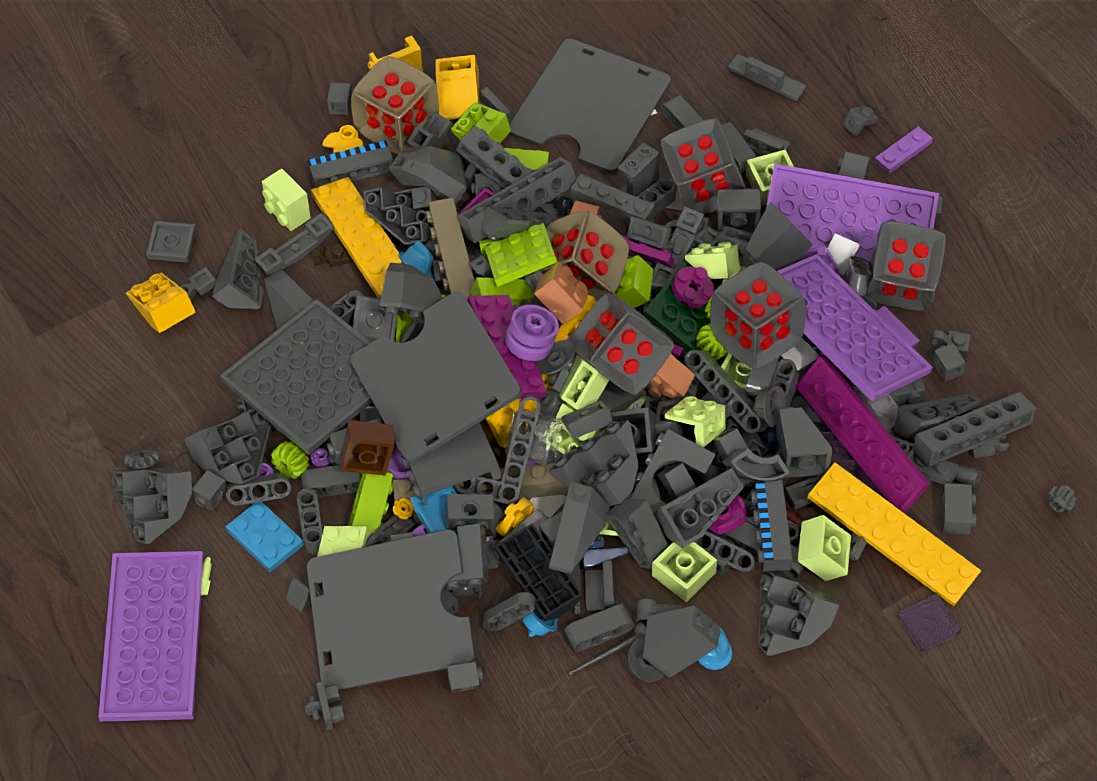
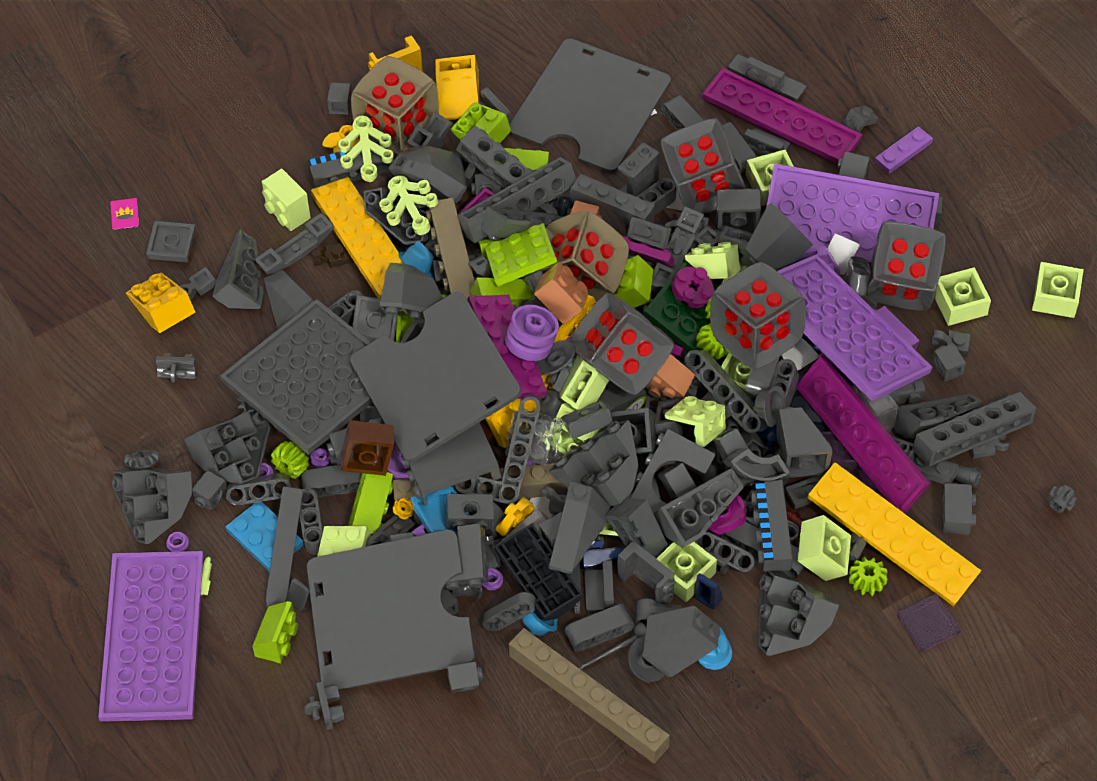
(124, 213): none -> dark pink sticker
(176, 367): none -> dark grey hips
(177, 537): none -> medium lavender plate
(275, 632): none -> lime slope
(283, 546): none -> dark grey piece
(368, 170): none -> yellowish green plant
(398, 186): none -> yellowish green plant
(493, 574): none -> medium lavender plate
(556, 502): none -> dark grey piece
(589, 695): none -> dark tan brick
(648, 569): none -> dark grey panel
(707, 591): none -> dark blue slope
(781, 116): none -> magenta plate
(868, 576): none -> lime gear
(962, 296): none -> yellowish green brick
(1057, 289): none -> yellowish green brick

